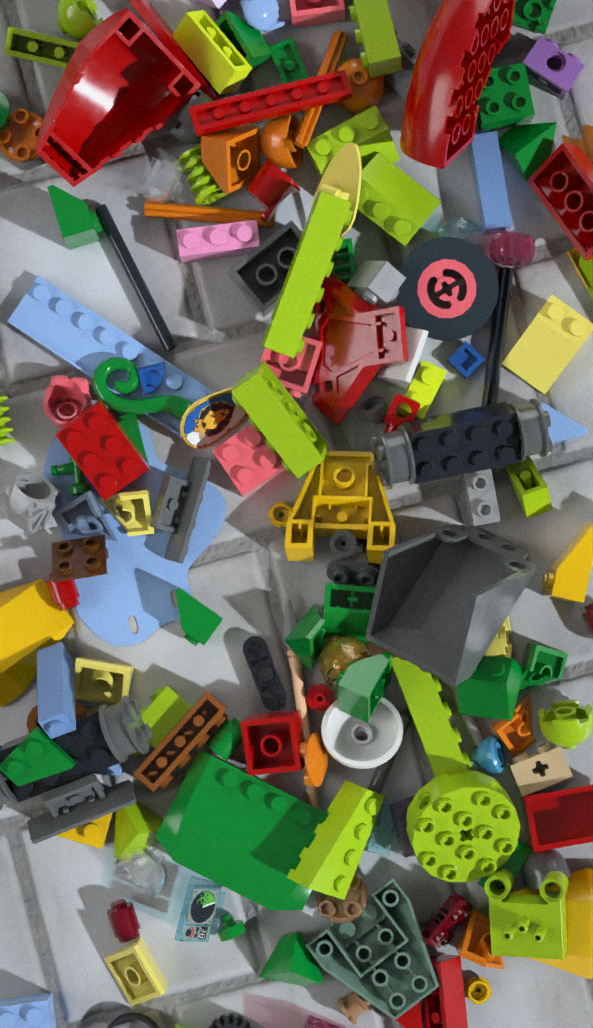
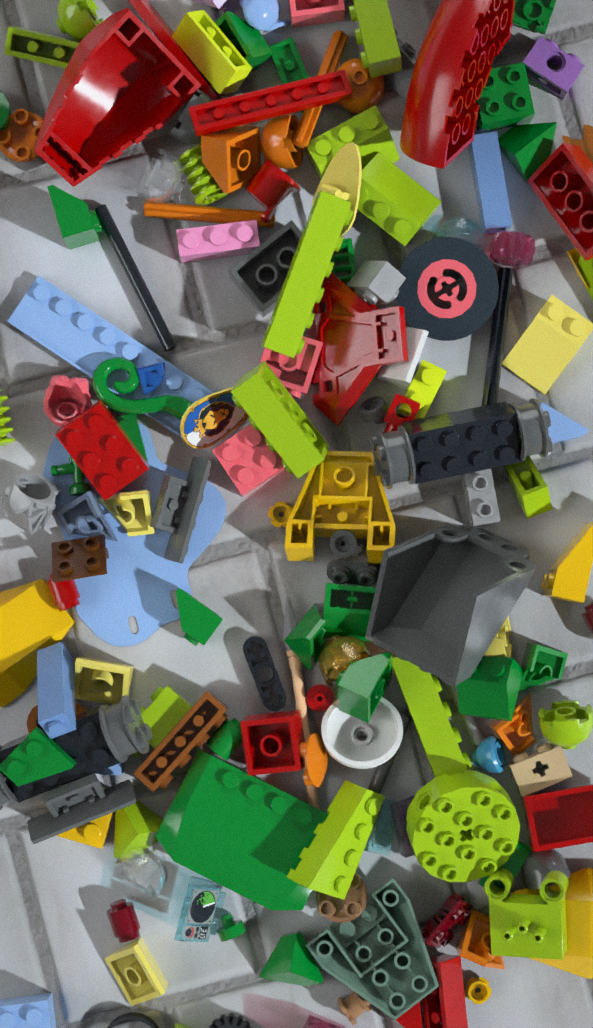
(465, 360): blue tile -> none

